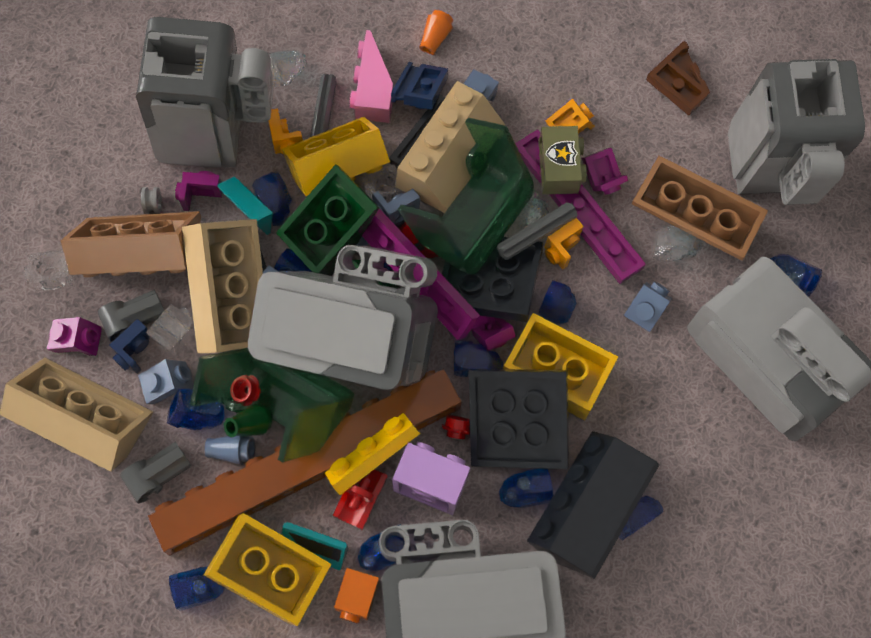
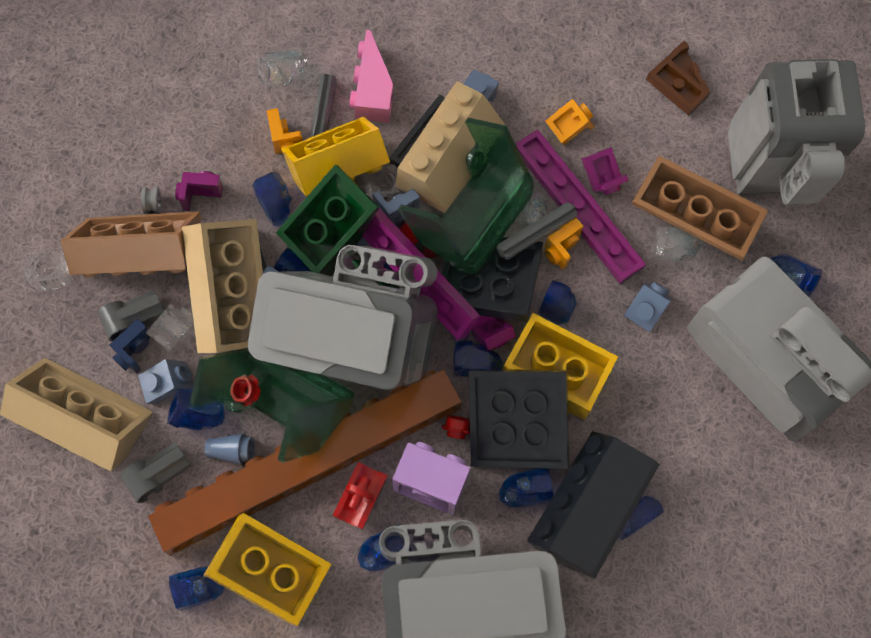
(74, 335): magenta bracket -> none
(200, 90): light grey piece -> none
(247, 203): teal slope -> none
(249, 422): dark green cone -> none
(325, 547): teal slope -> none
(356, 595): orange brick -> none
(371, 453): yellow plate -> none
(420, 85): dark blue plate -> none
(436, 30): orange cone -> none
(560, 160): olive brick -> none

